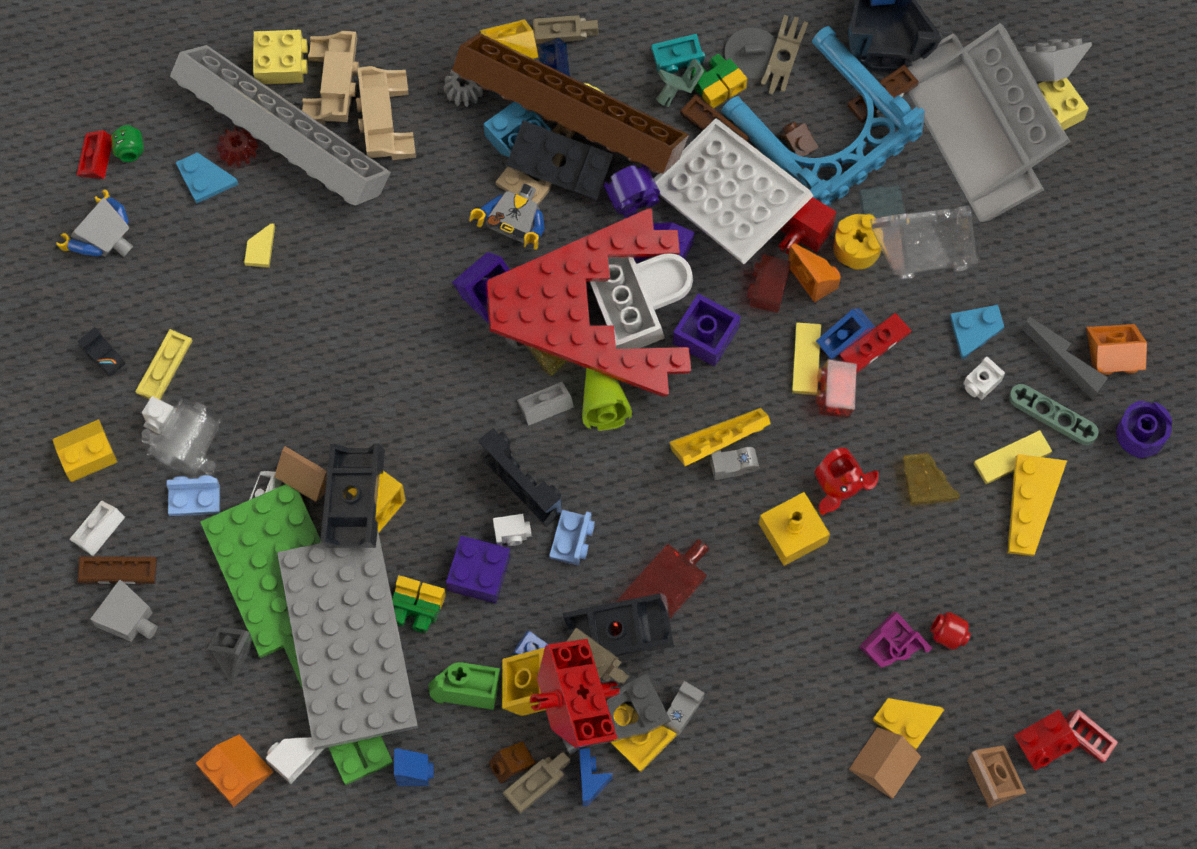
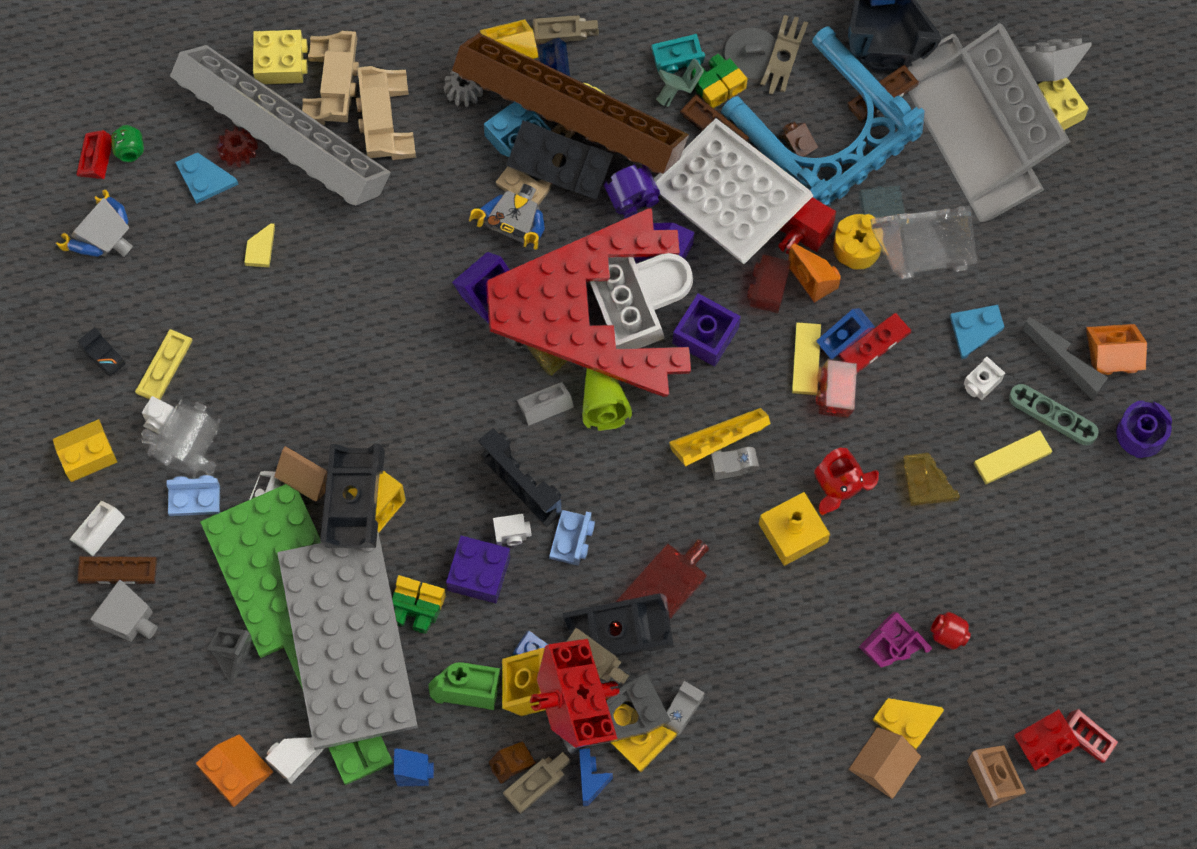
(1032, 497): yellow wing -> none

